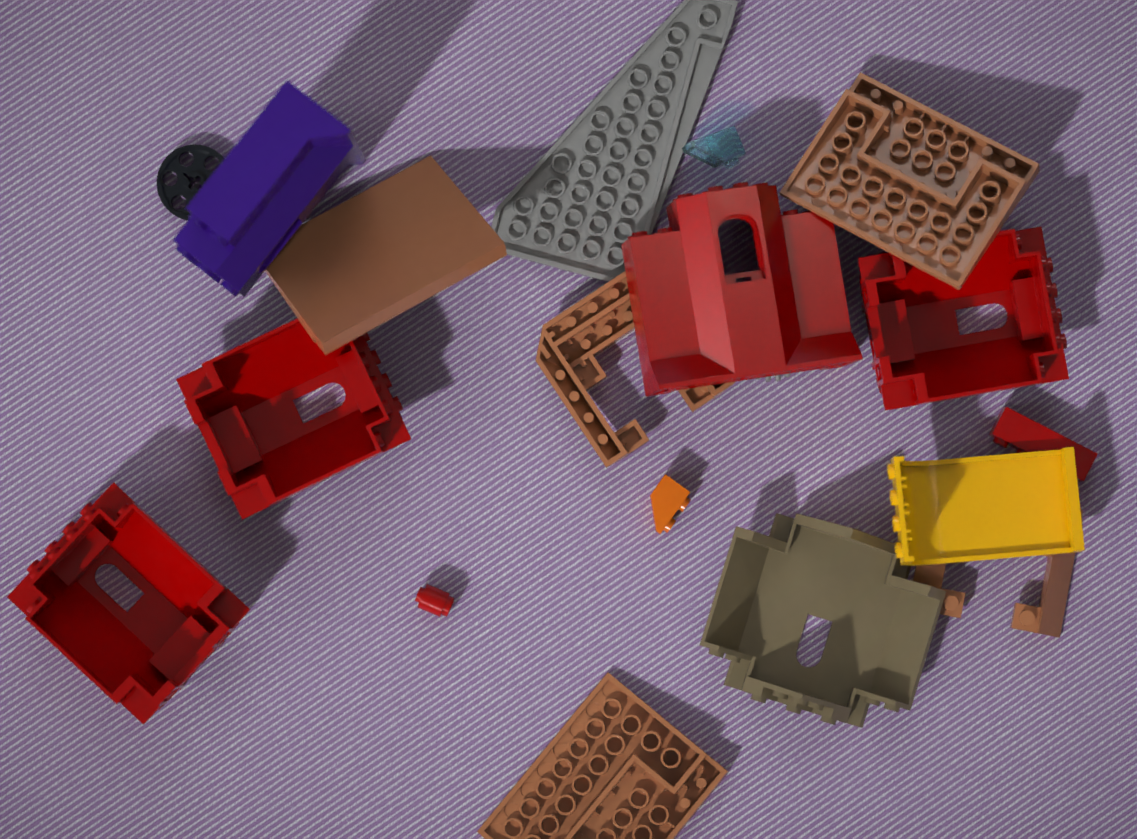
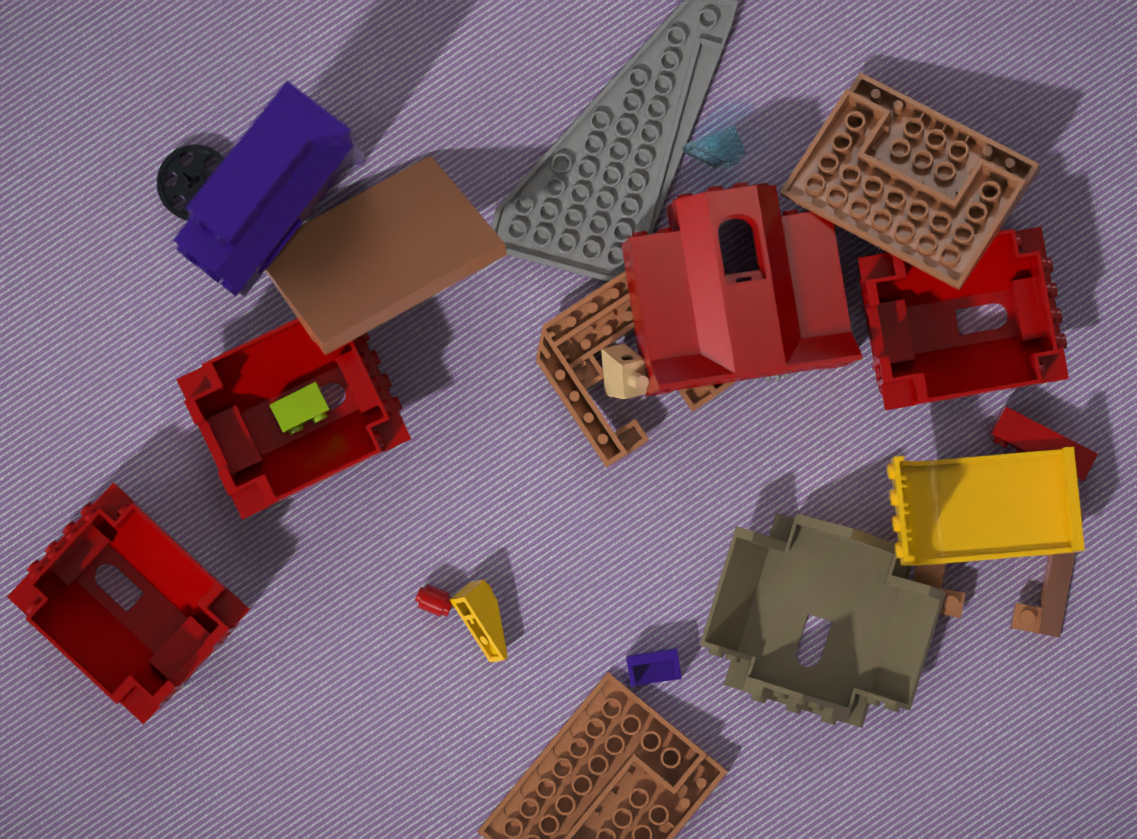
(300, 409): none -> lime brick
(482, 617): none -> yellow slope
(623, 372): none -> tan torso
(653, 667): none -> dark purple panel
(665, 502): orange slope -> none

